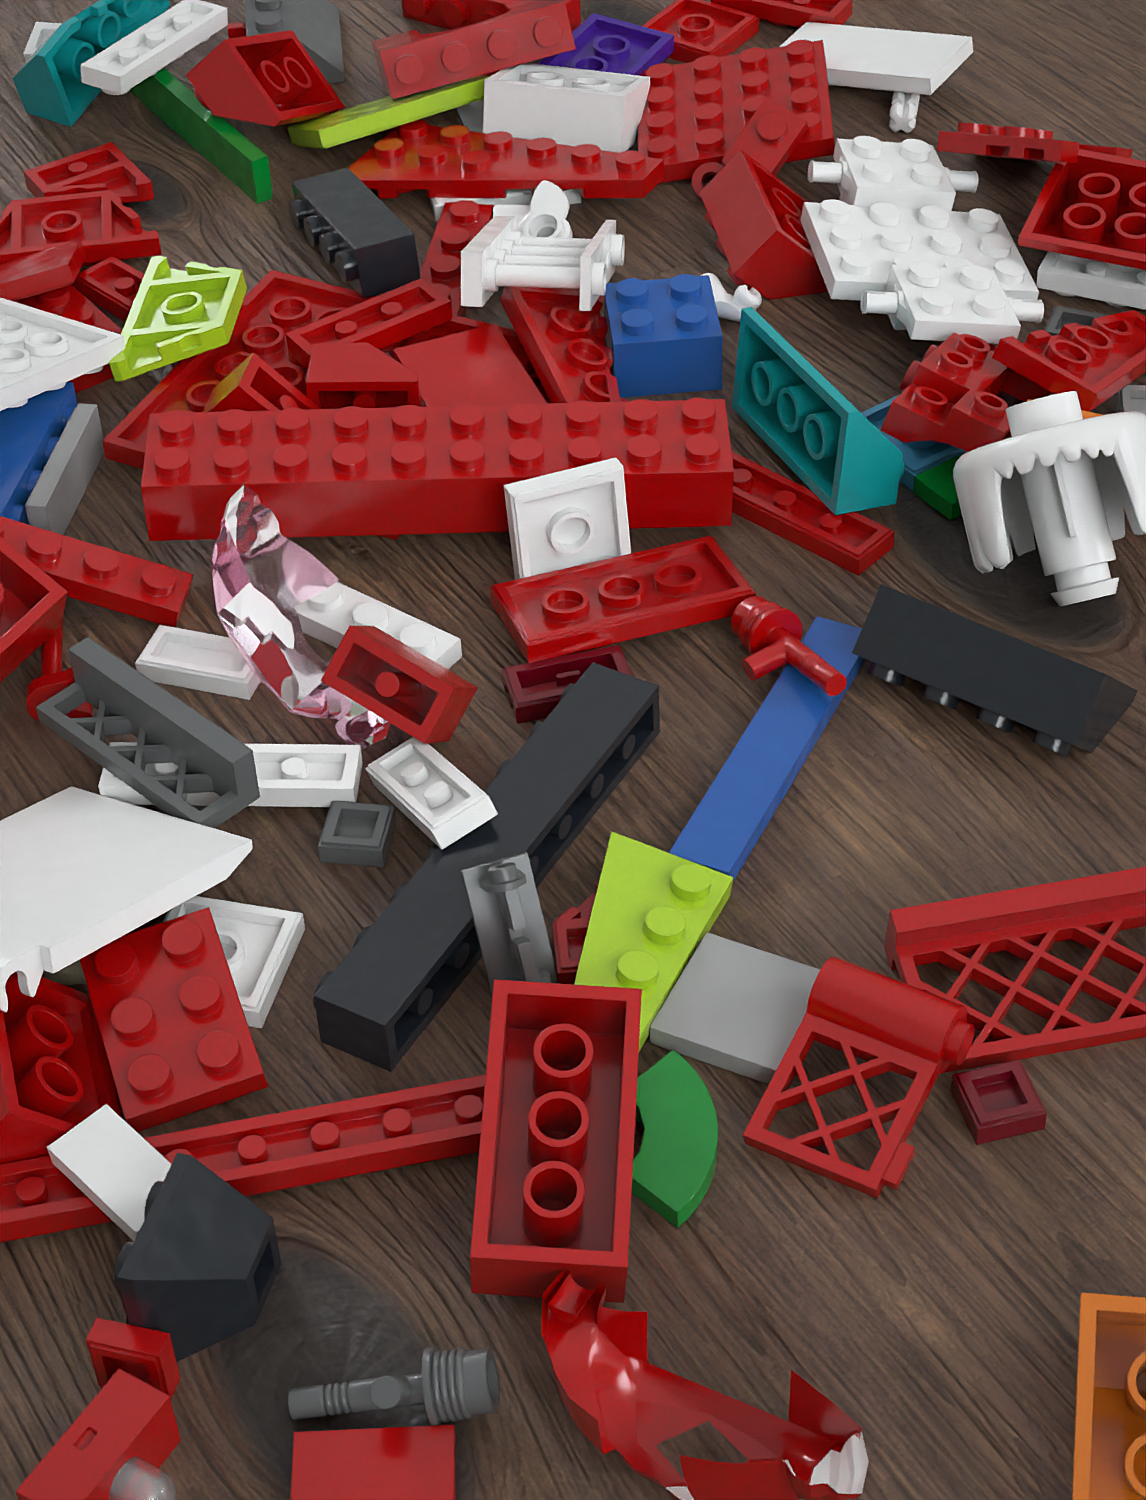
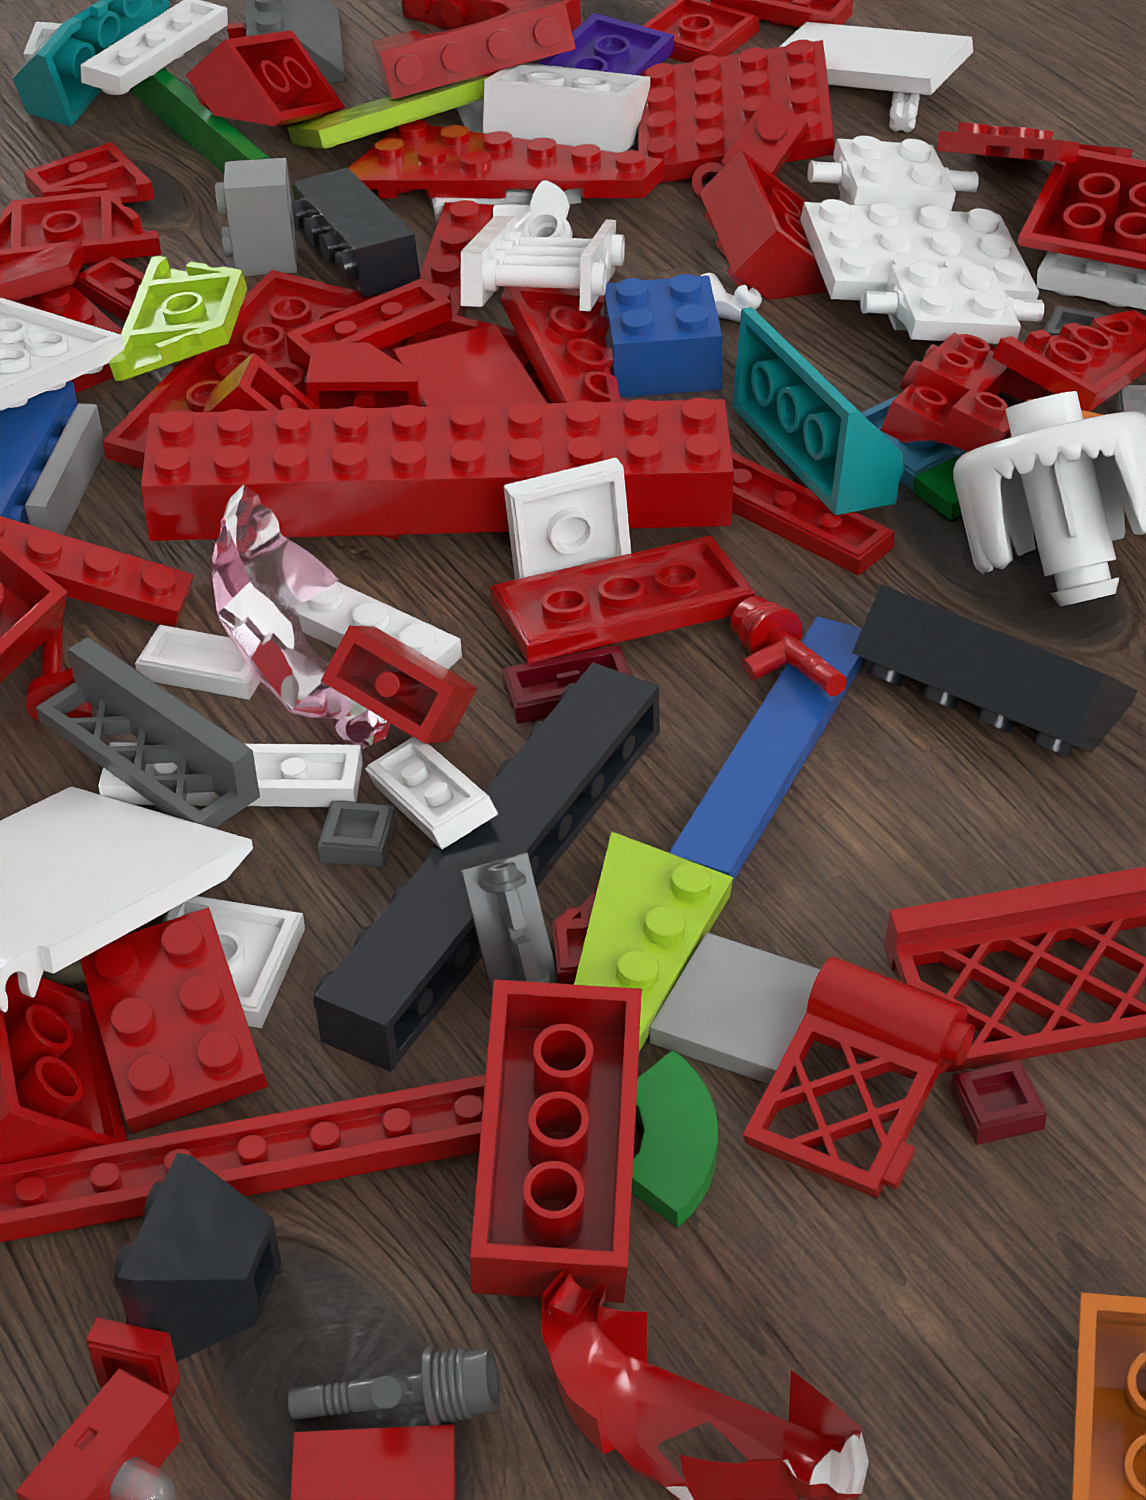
(110, 1166): white tile -> none
(259, 216): none -> light grey brick

